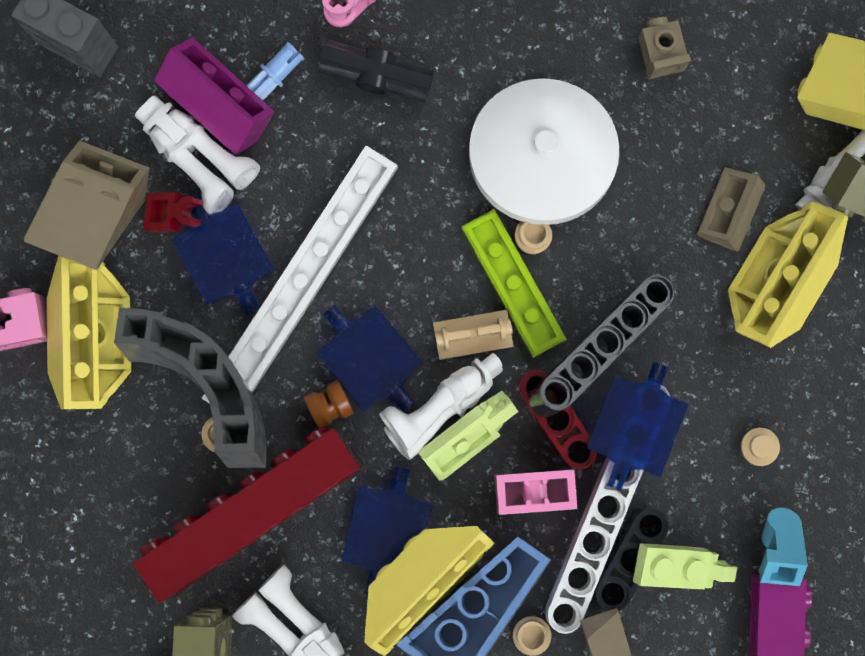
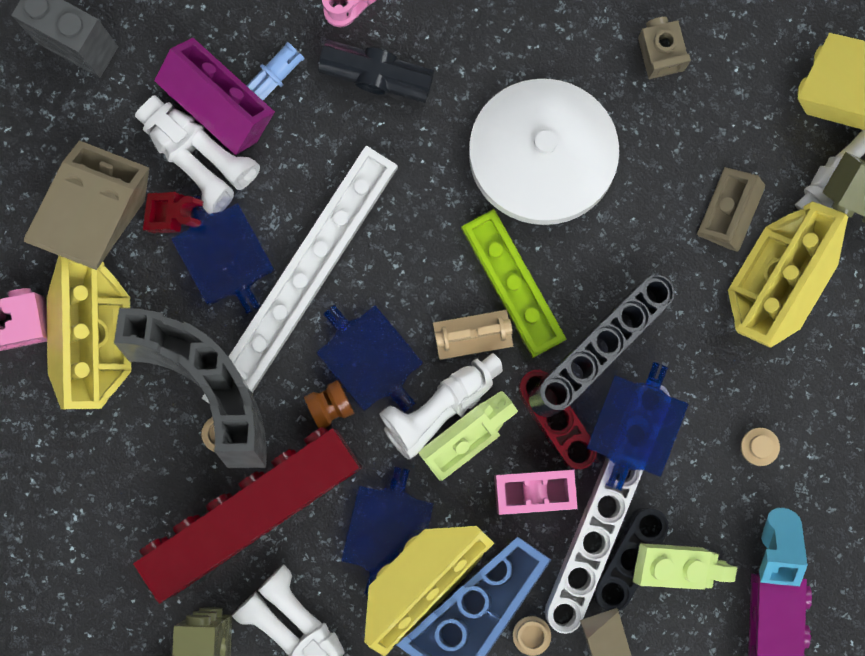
(533, 237): tan plate -> none

